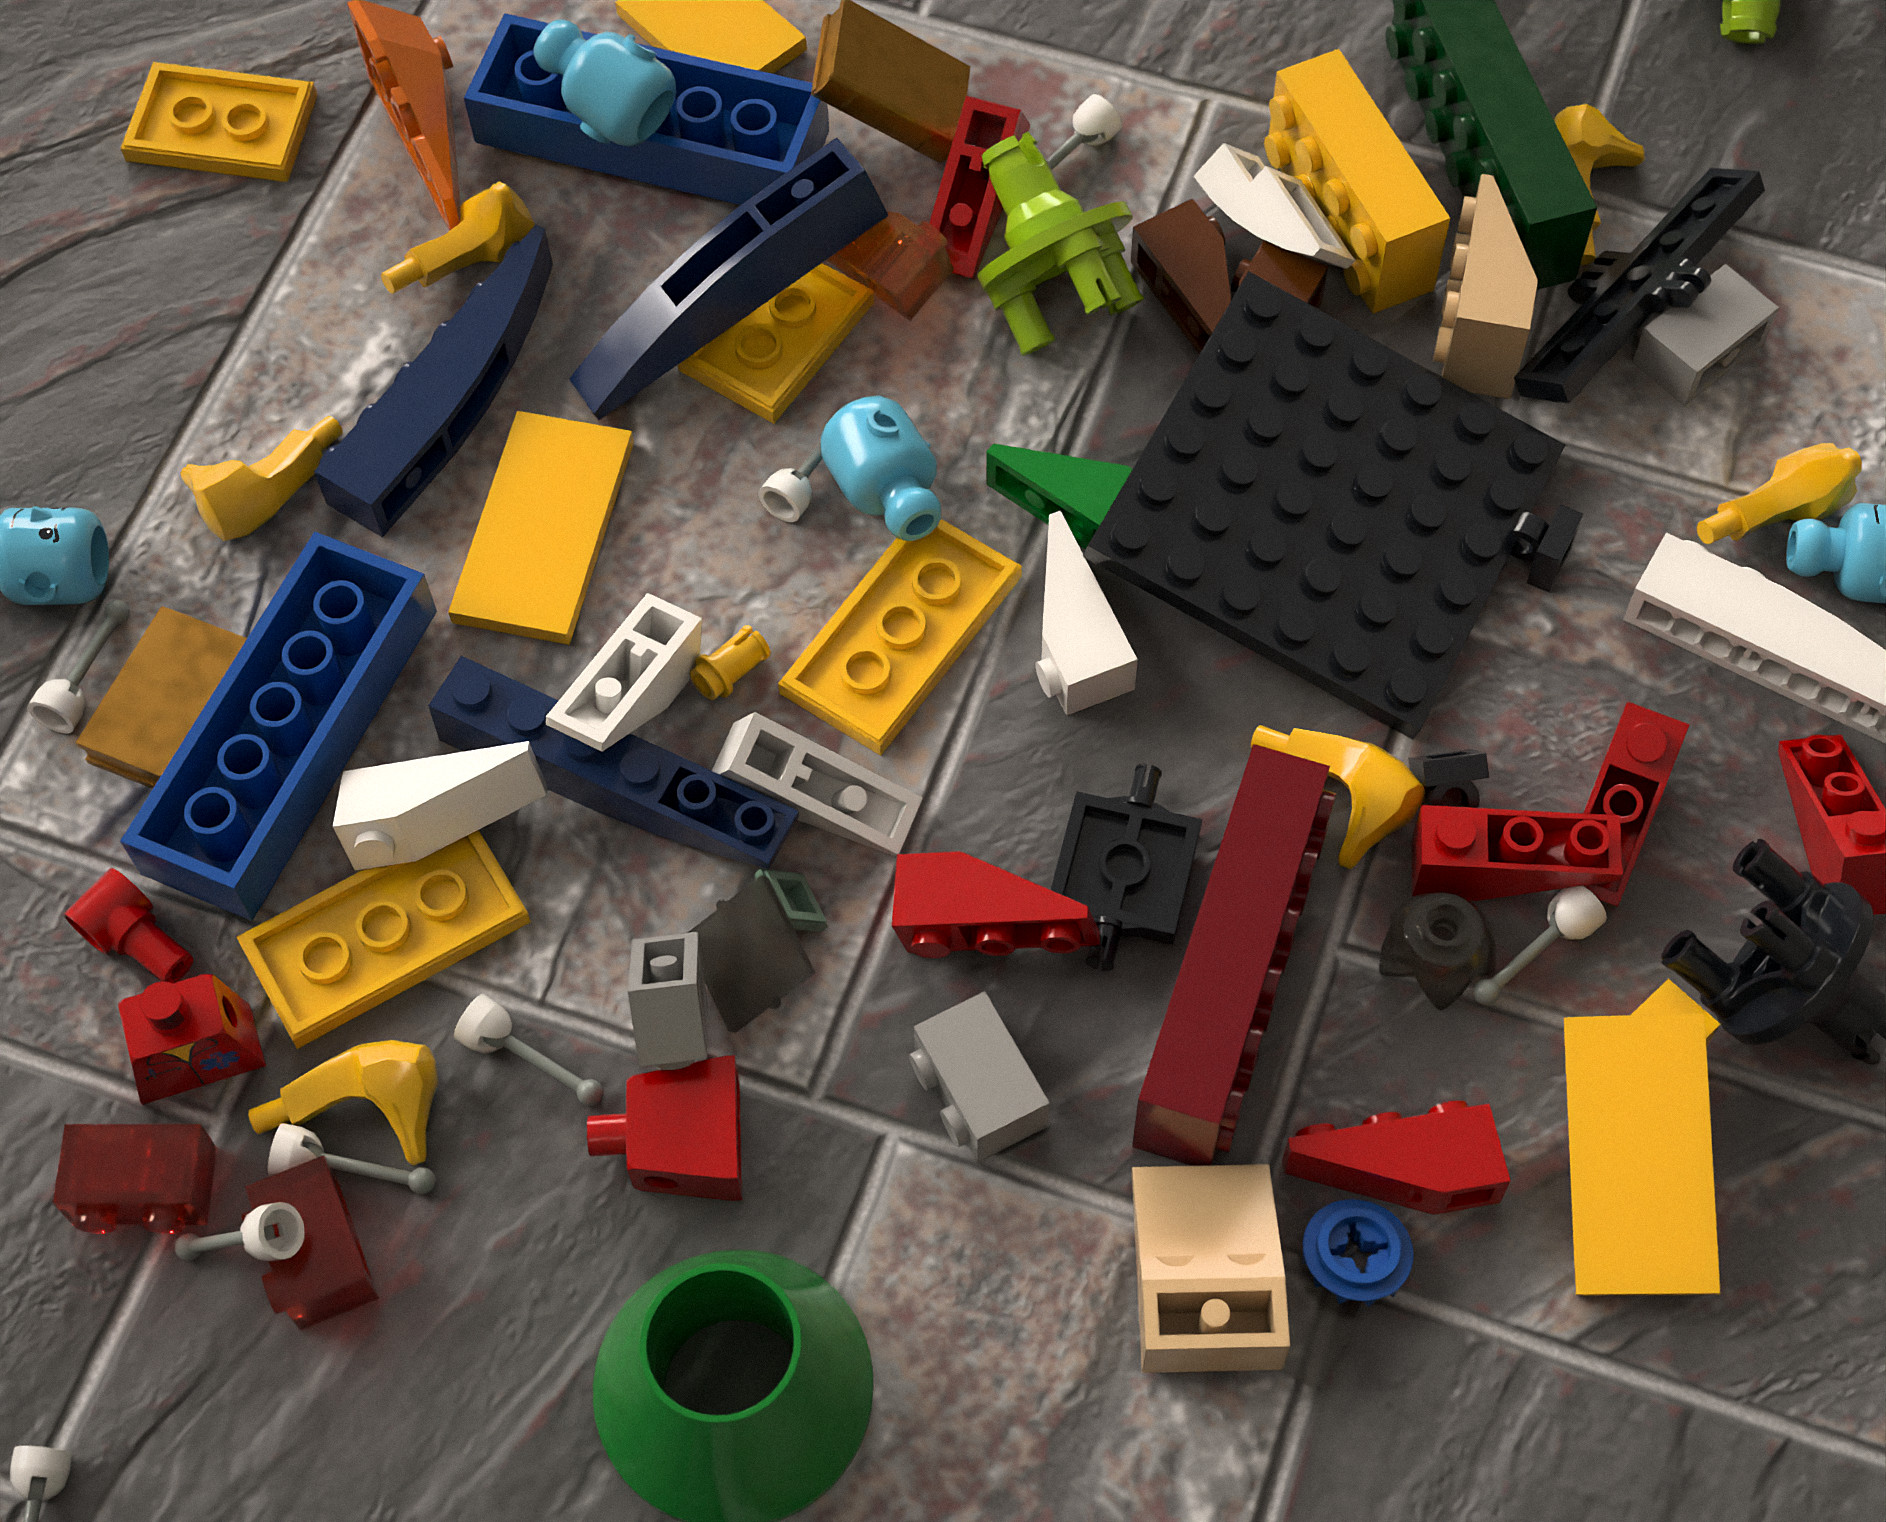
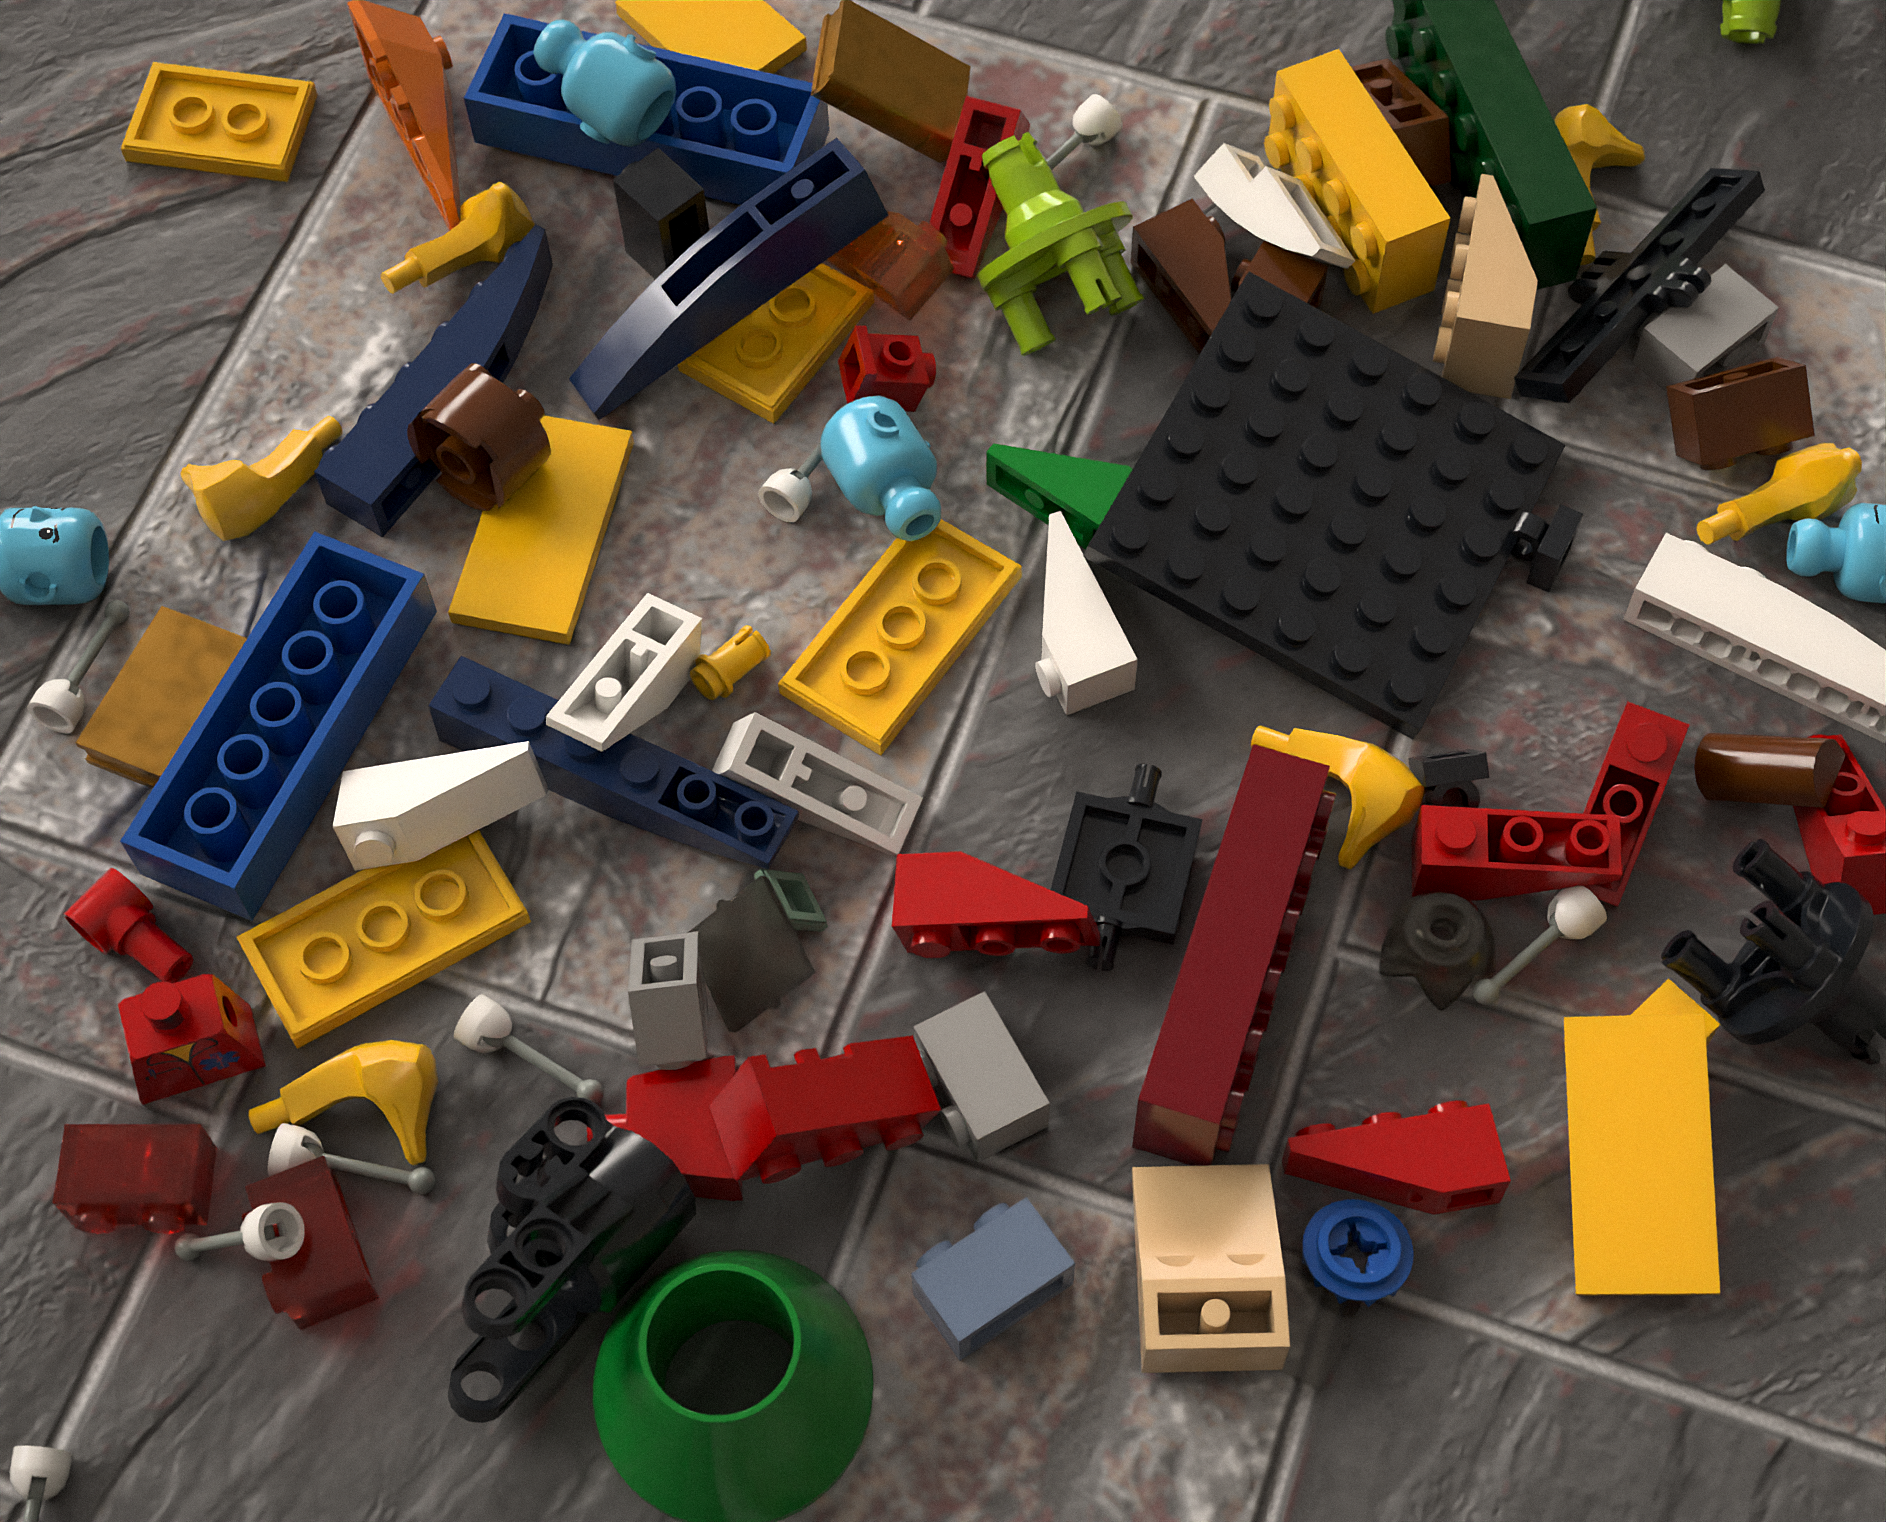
(481, 438): none -> reddish brown brick
(581, 1240): none -> black piece
(659, 211): none -> black brick
(823, 1107): none -> red wedge
(886, 367): none -> red brick
(991, 1276): none -> sand blue brick
(1412, 116): none -> reddish brown slope
(1741, 412): none -> reddish brown brick
(1767, 769): none -> reddish brown brick

